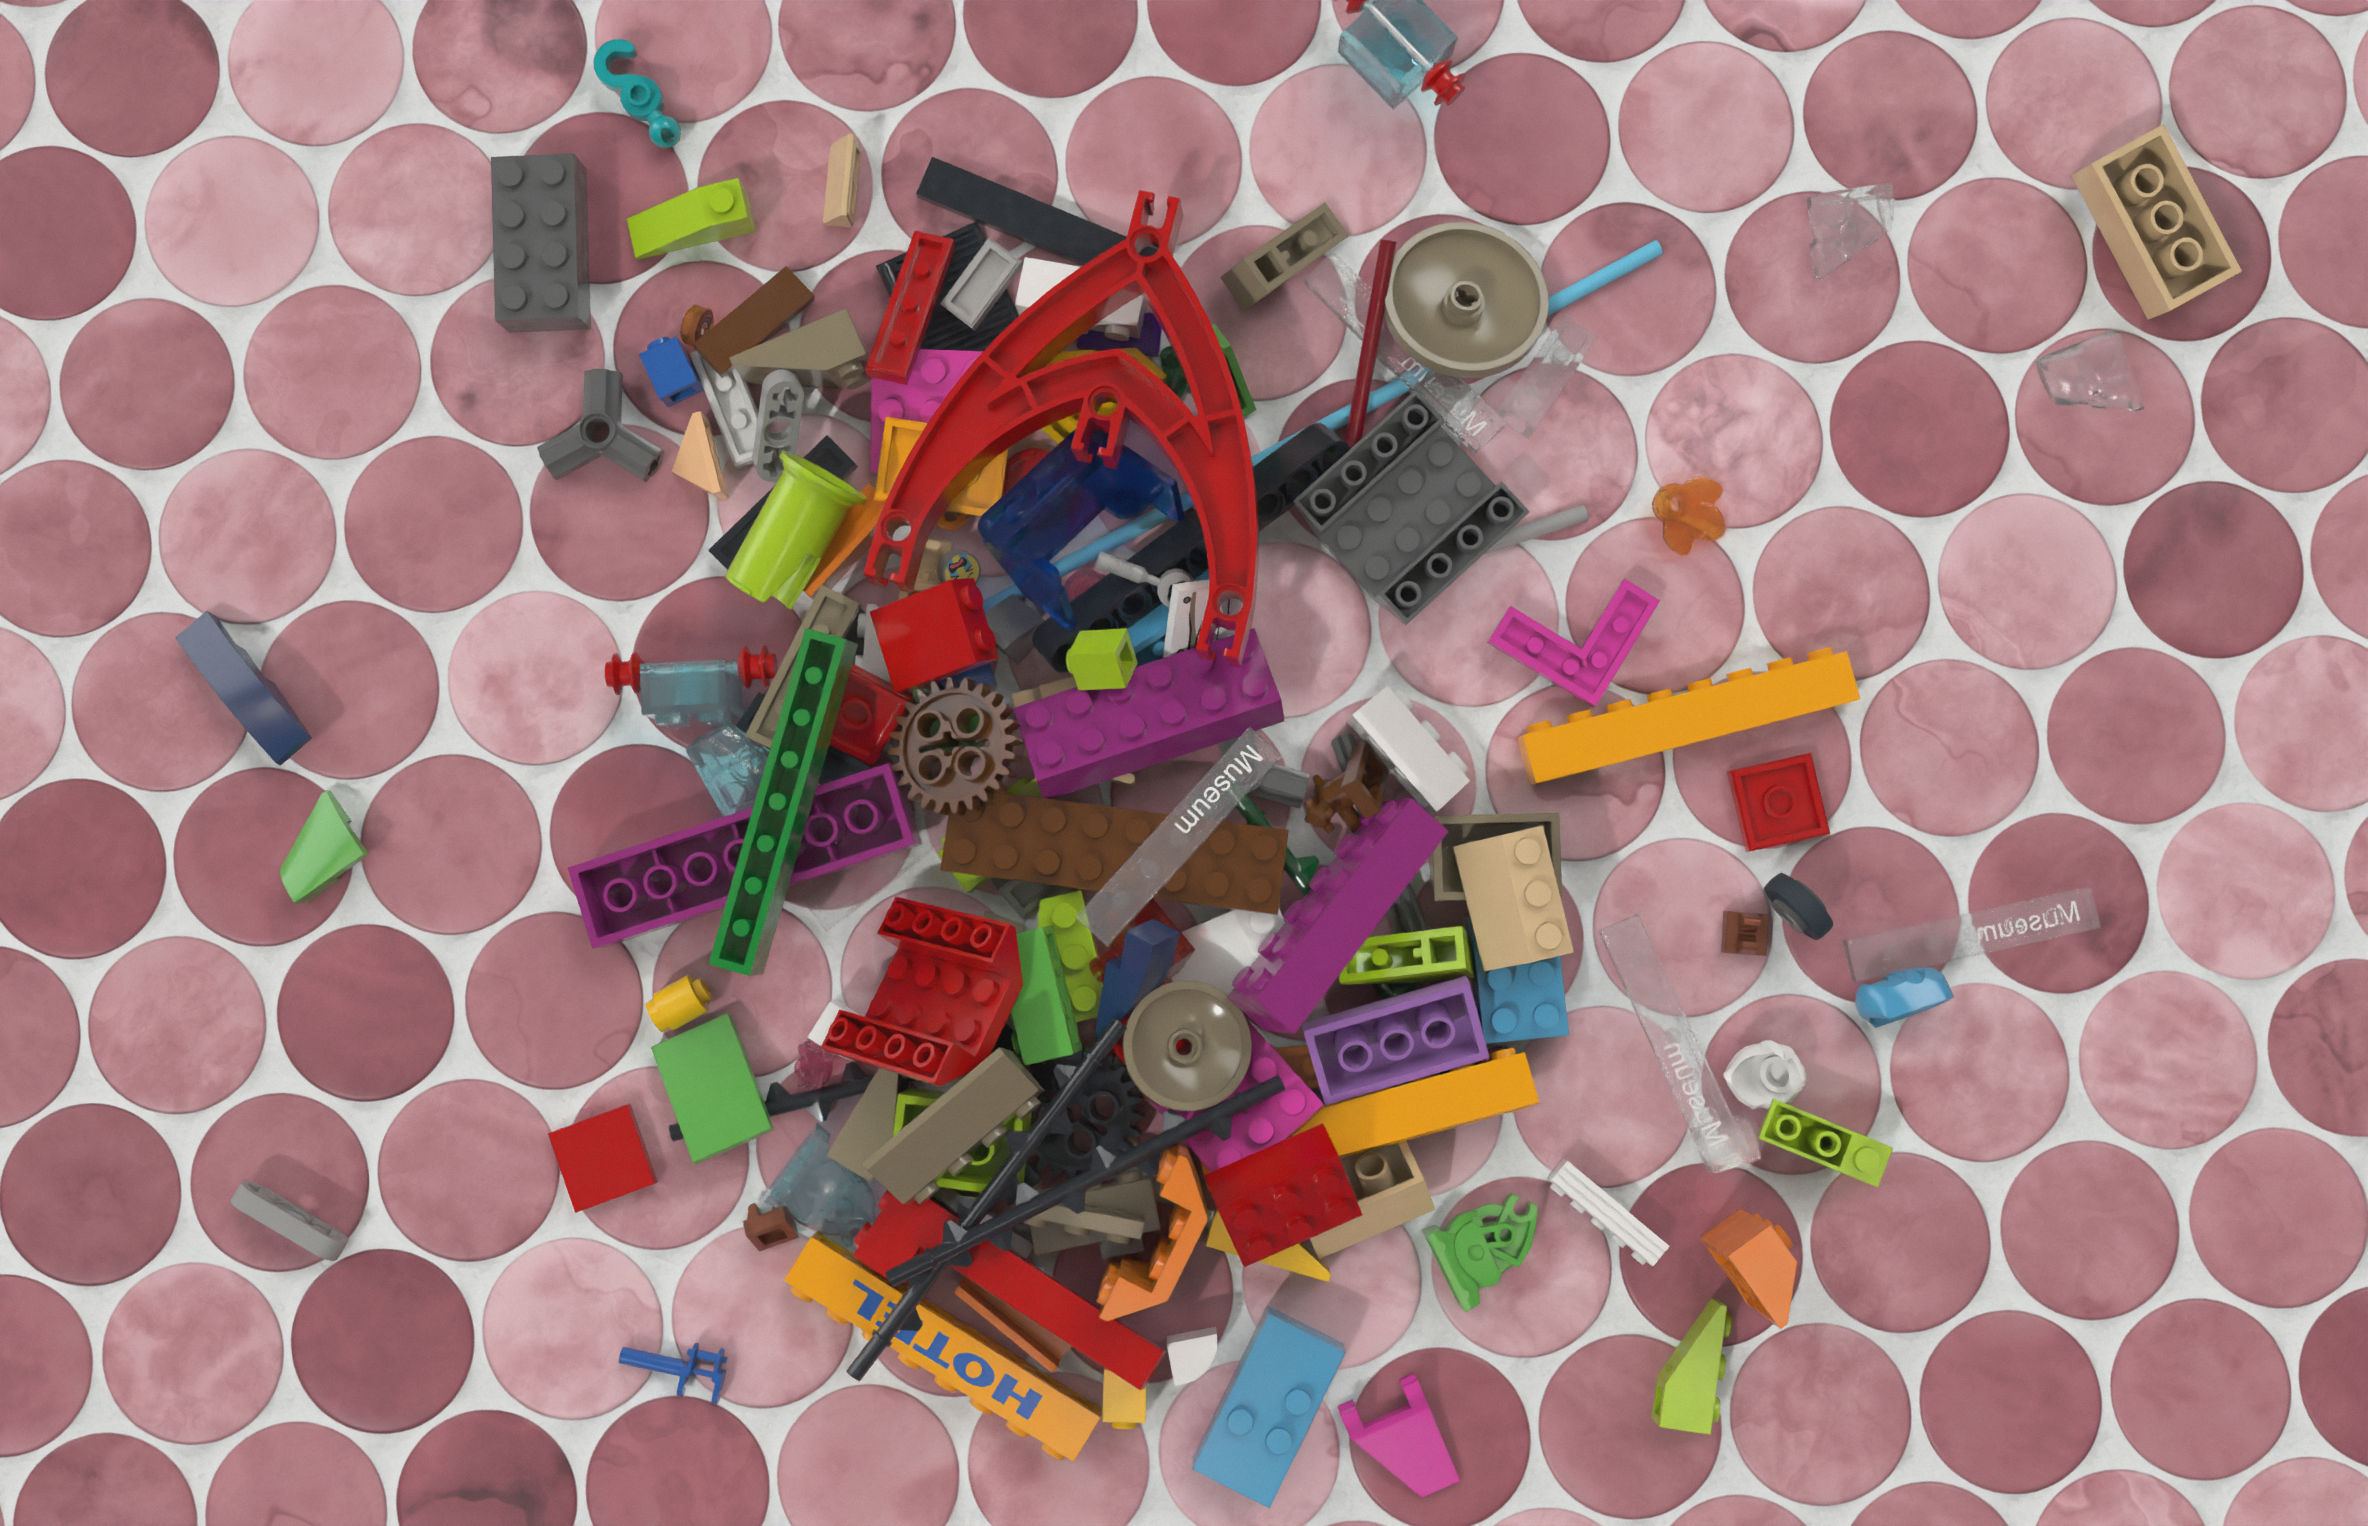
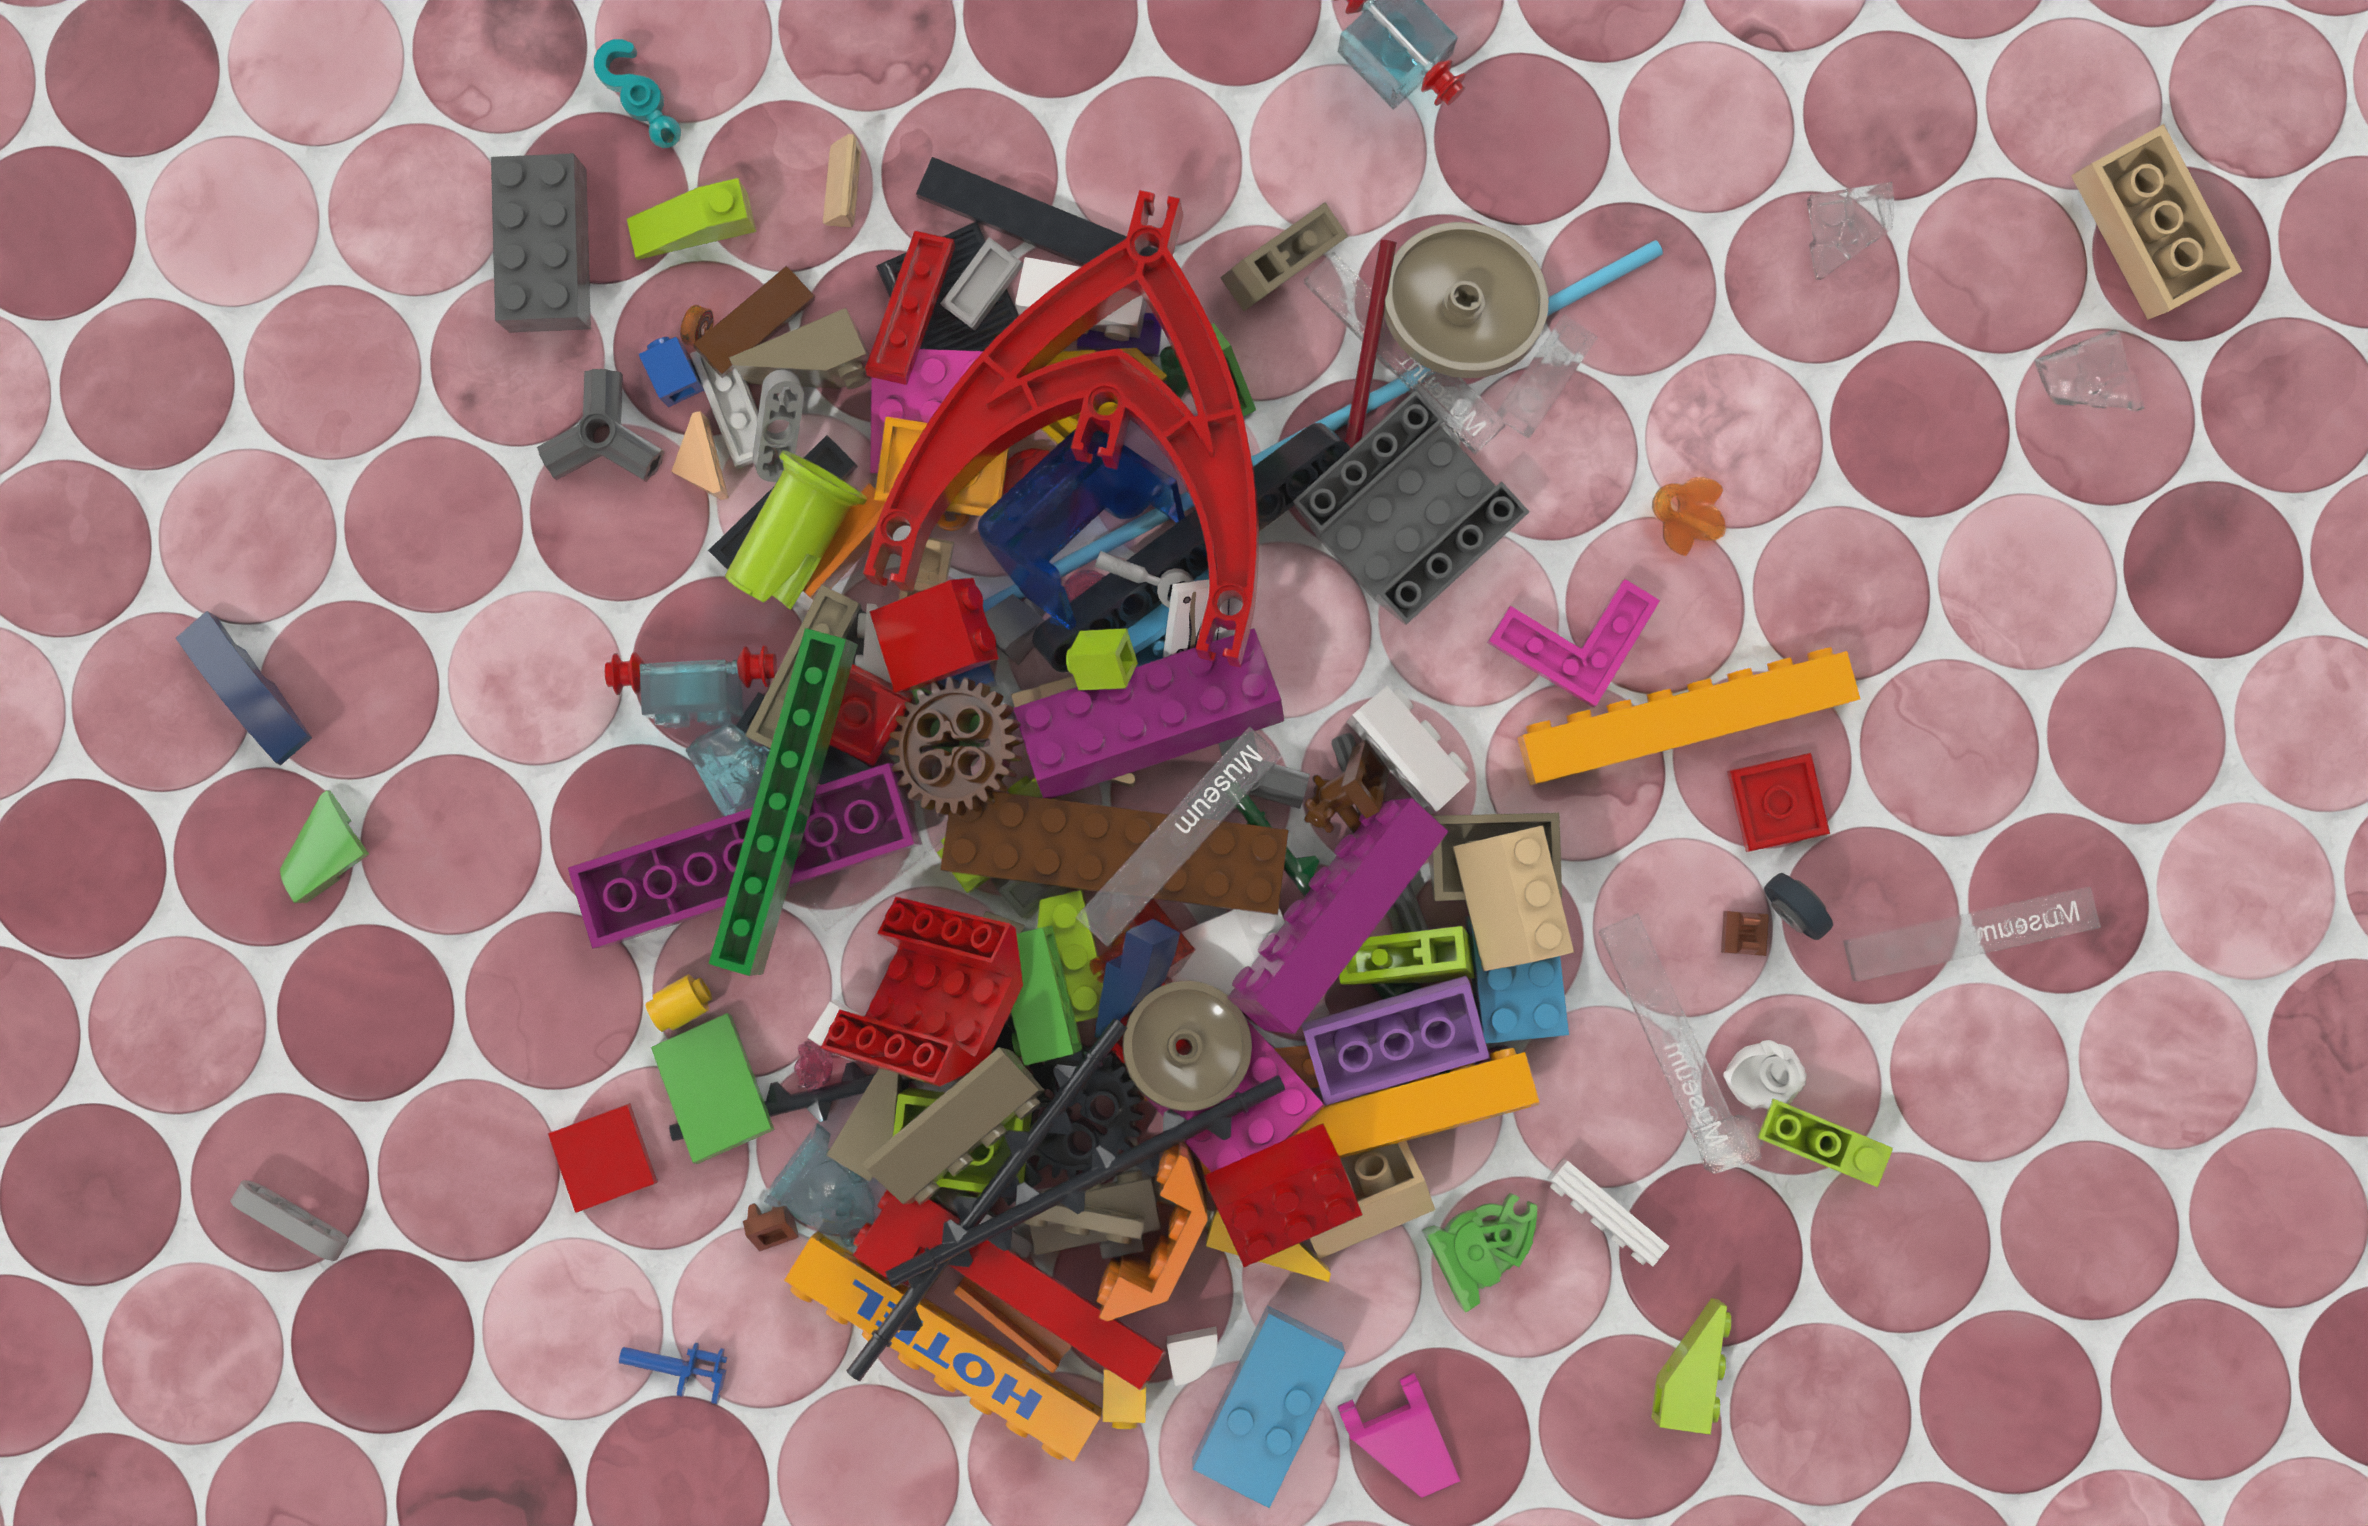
(958, 565): tile -> none
(1541, 527): light grey bar -> none
(1756, 1262): orange slope -> none
(1902, 995): dark azure piece -> none

